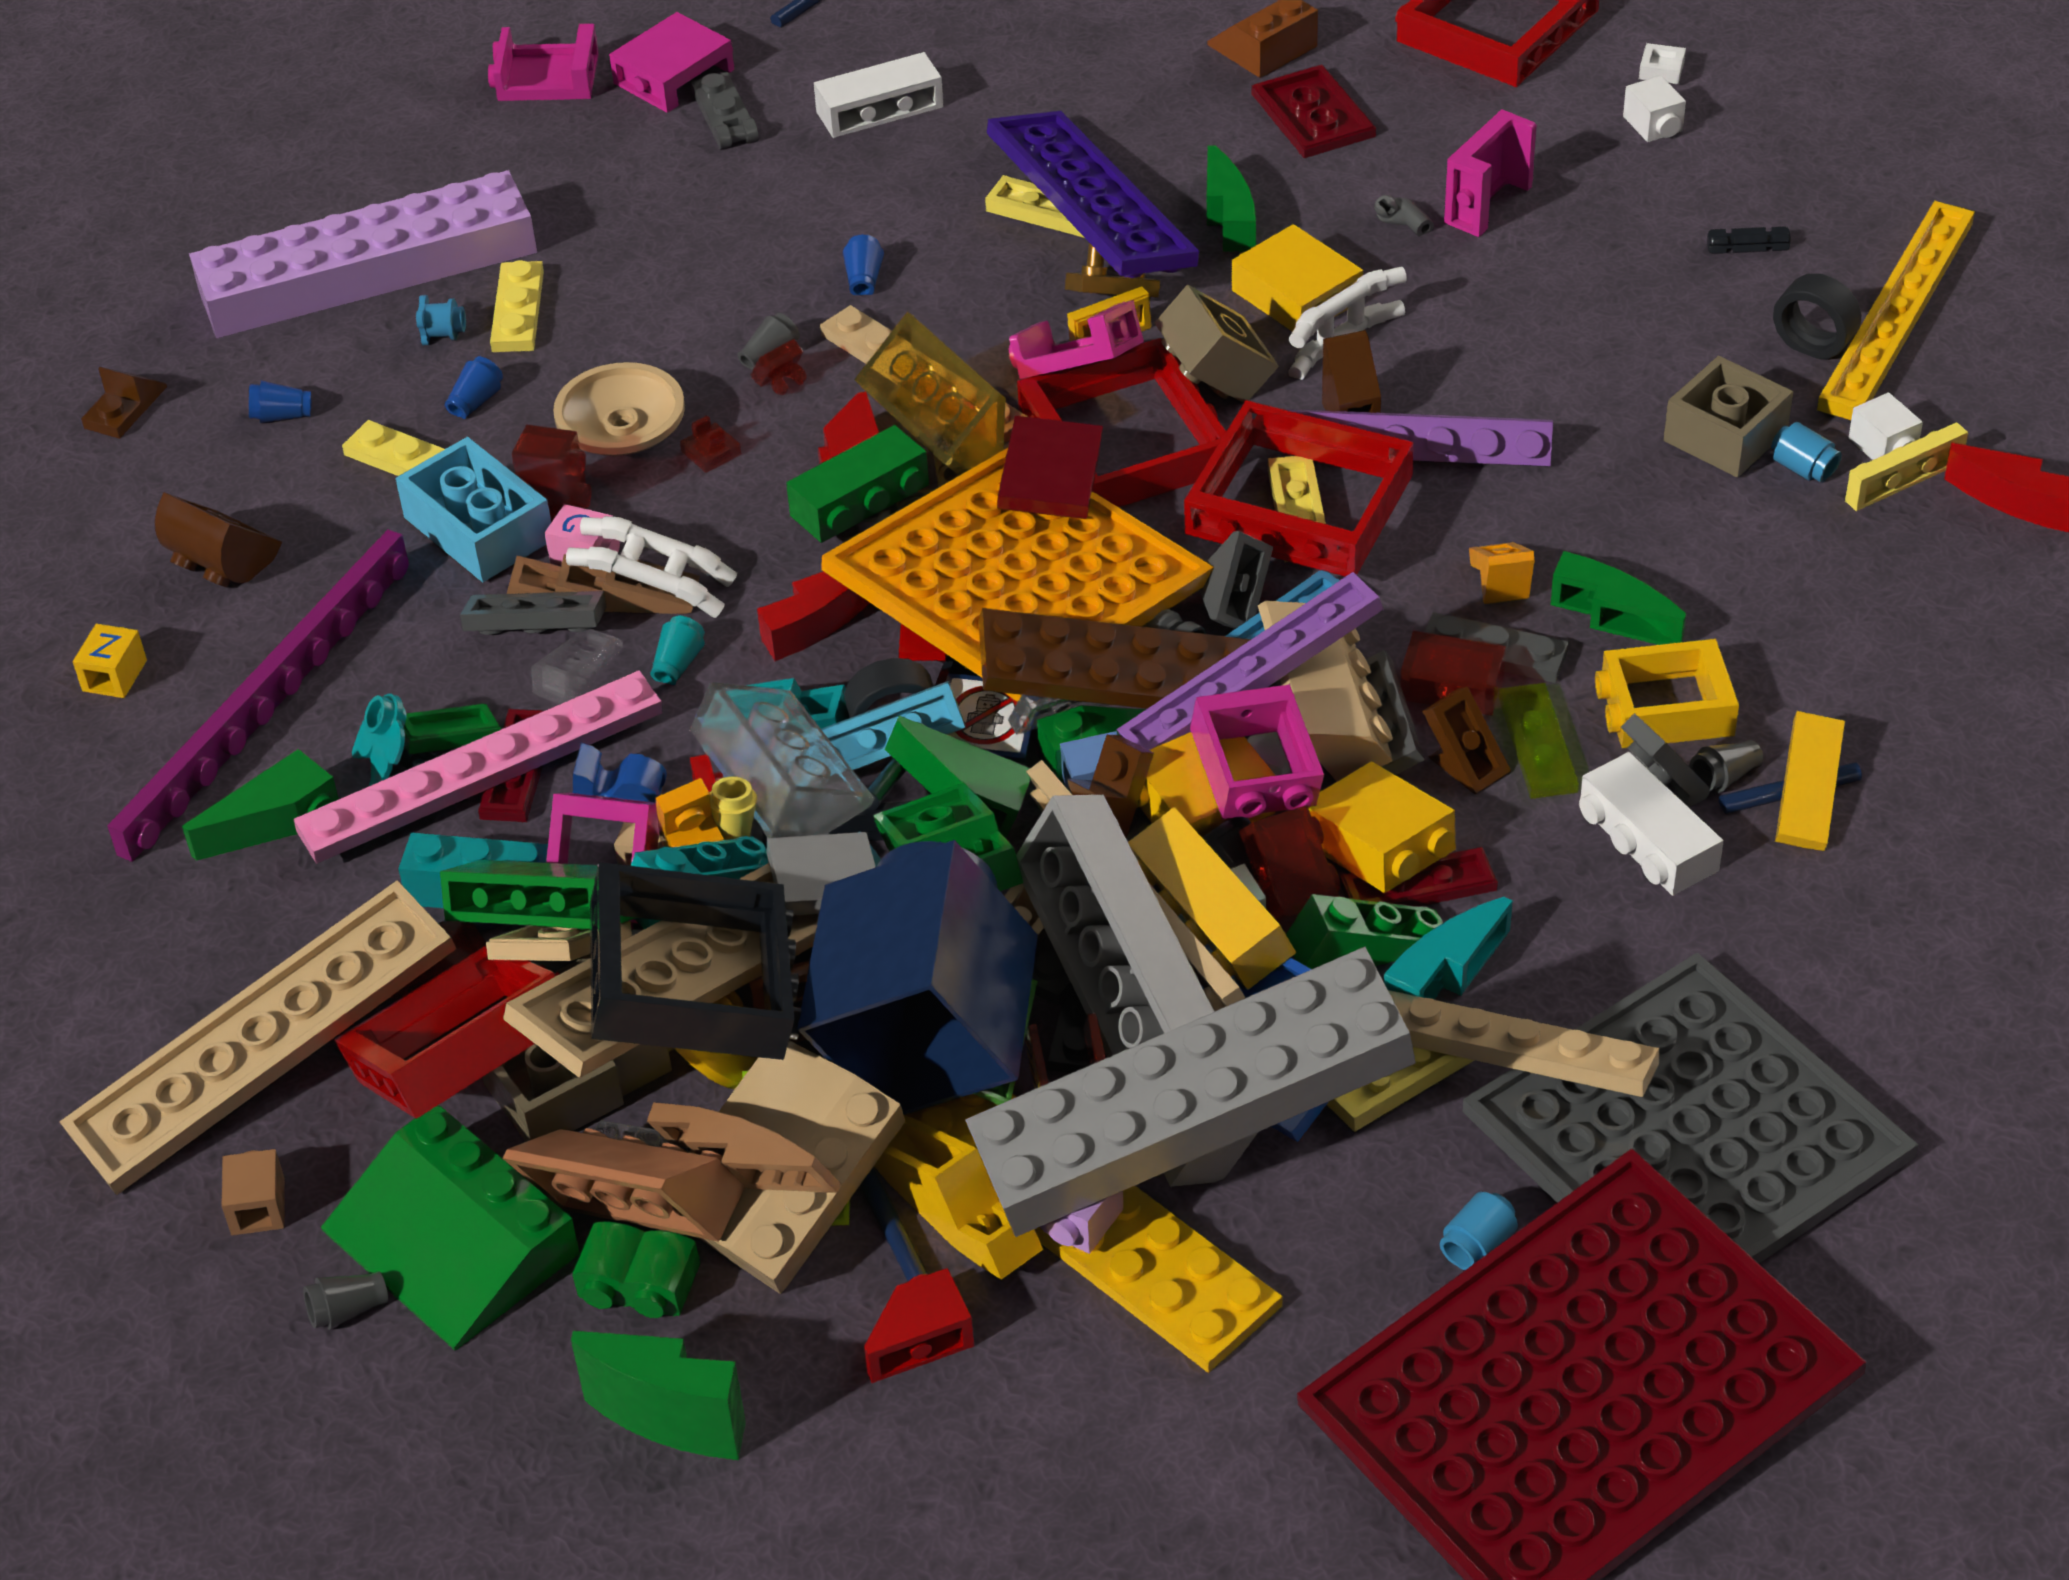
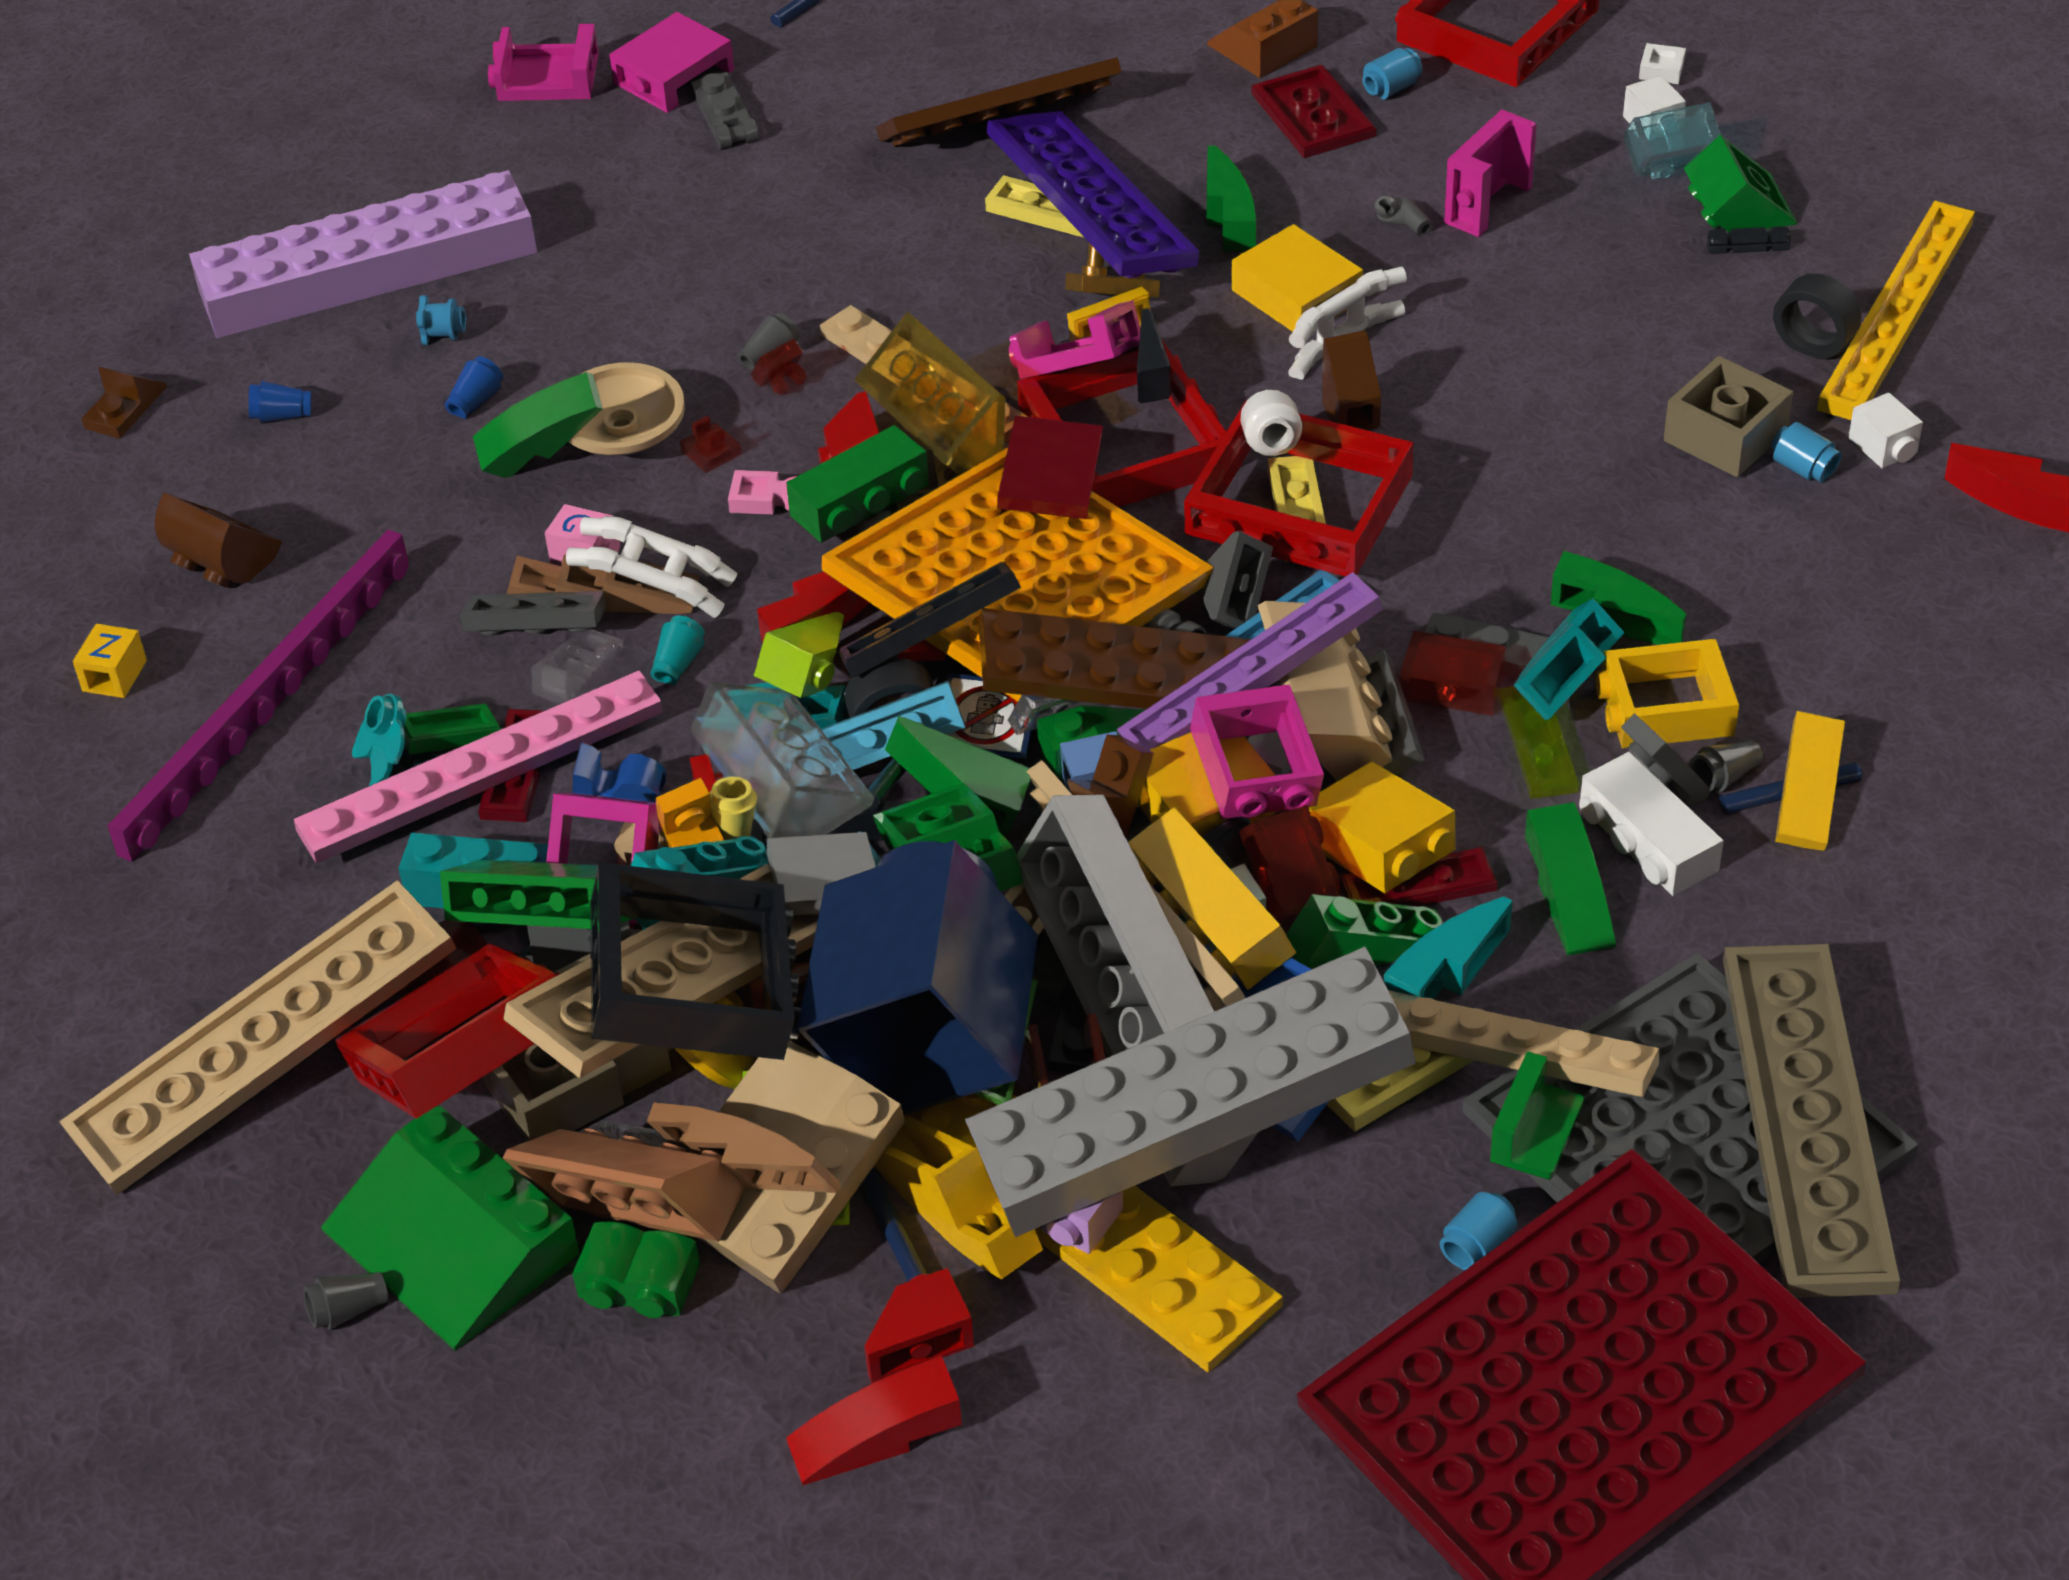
(253, 1192): medium nougat brick -> none
(261, 808): green slope -> none
(388, 448): light yellow plate -> none
(474, 508): medium azure brick -> none
(517, 306): light yellow plate -> none
(537, 425): none -> green slope
(545, 943): tan tile -> none
(553, 466): clear red brick -> none
(661, 1392): green slope -> none
(757, 492): none -> bright pink plate
(801, 655): none -> lime slope
(862, 263): blue cone -> none
(876, 1422): none -> red slope
(878, 94): white brick -> none
(928, 619): none -> black tile
(988, 105): none -> reddish brown plate
(1152, 363): none -> black slope
(1215, 345): dark tan brick -> none
(1271, 422): none -> white head
(1392, 72): none -> dark azure brick
(1457, 437): medium lavender plate -> none
(1465, 741): reddish brown slope -> none
(1504, 571): light orange slope -> none
(1534, 1121): none -> green panel
(1568, 658): none -> teal slope
(1569, 878): none -> green slope
(1669, 139): none -> clear light blue brick
(1735, 189): none -> green slope
(1809, 1122): none -> dark tan plate
(1902, 467): light yellow plate -> none

